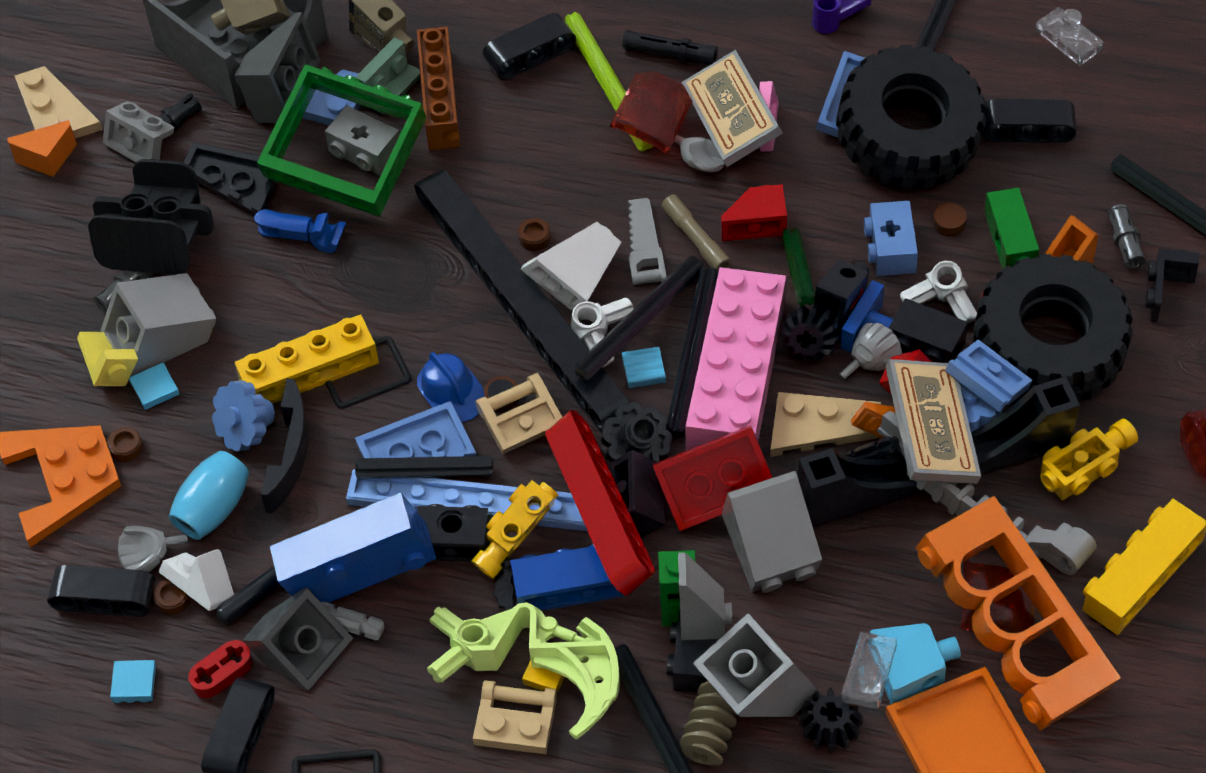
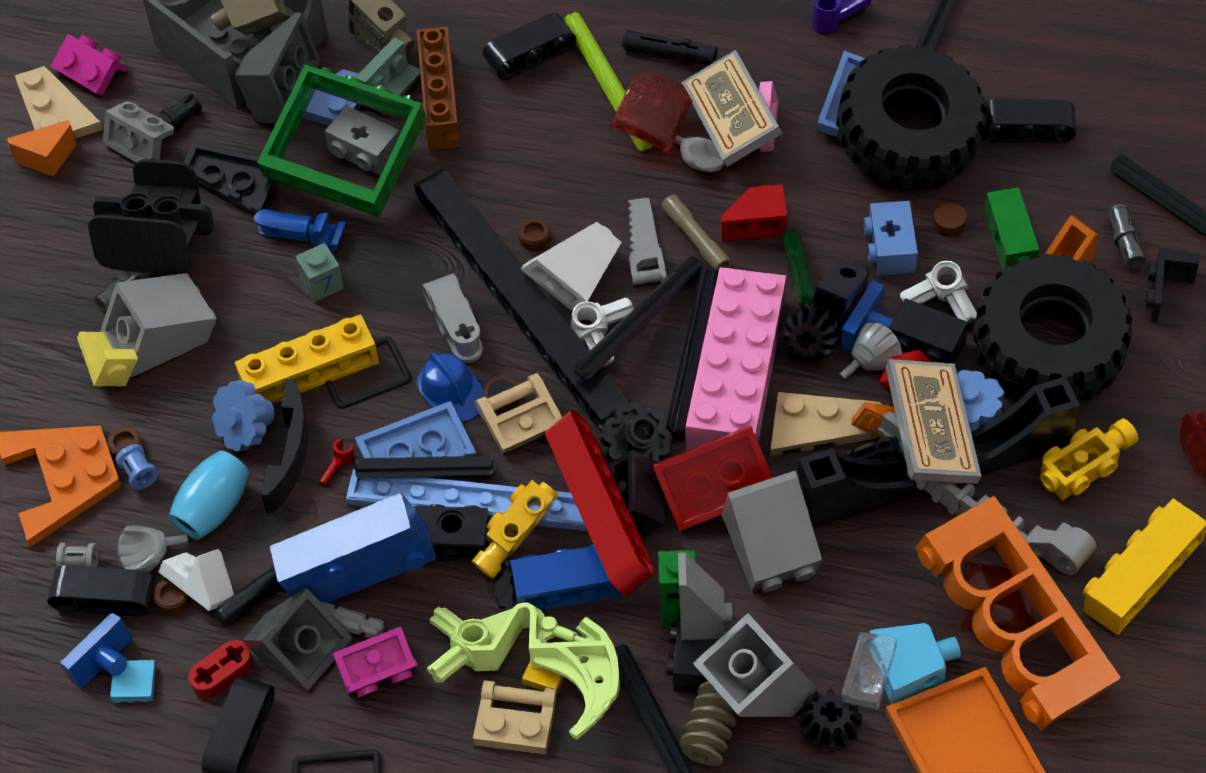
(77, 555): none -> light grey bush
(86, 64): none -> dark pink bracket
(98, 652): none -> blue tile
(137, 466): none -> medium blue bush
(154, 386): medium azure piece -> none
(319, 272): none -> sand green brick
(341, 458): none -> red hand
(375, 661): none -> dark pink bracket
(454, 317): none -> light grey piece
(643, 367): medium azure piece -> none
(988, 375): medium blue plate -> none
(1069, 35): clear tile -> none

